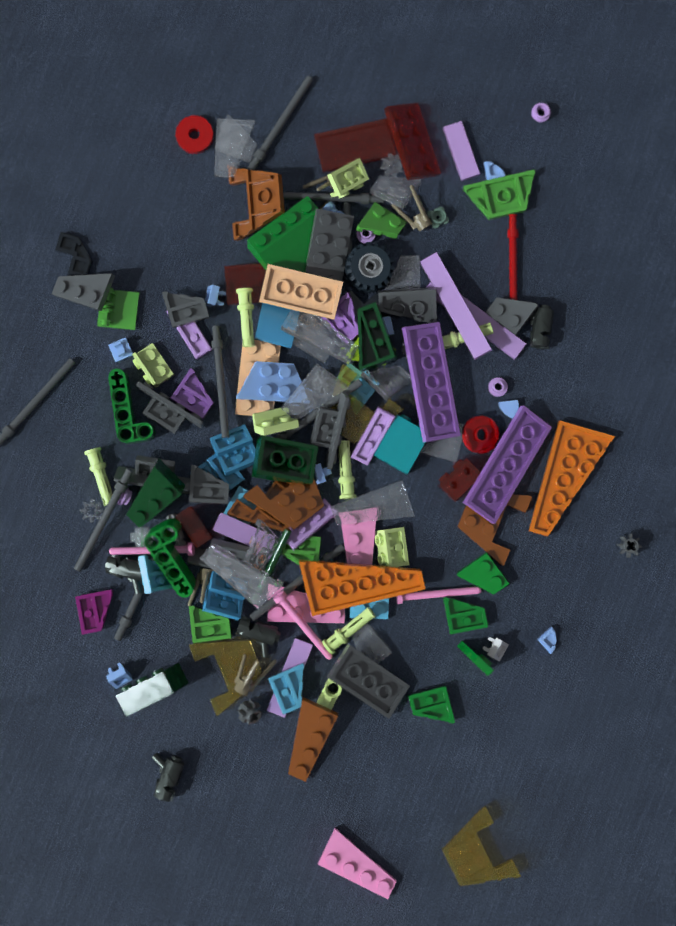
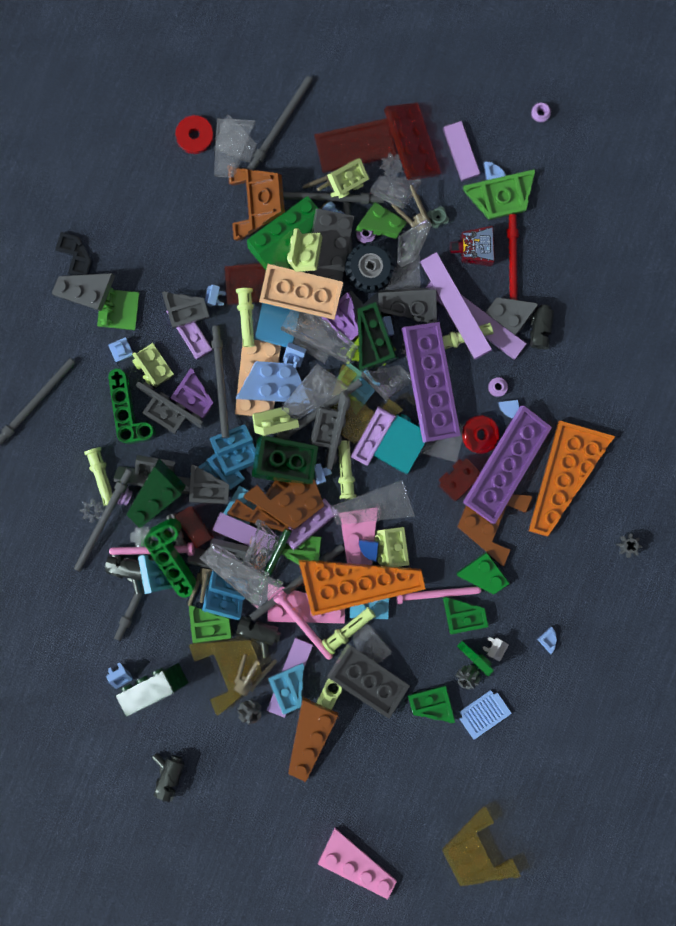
(93, 610): magenta wing -> none
(294, 355): none -> light blue tile
(304, 251): none -> yellowish green bracket
(369, 549): none -> blue tile
(411, 243): none -> clear wing
(468, 677): none -> dark grey gear
(475, 246): none -> torso
(484, 714): none -> light blue window

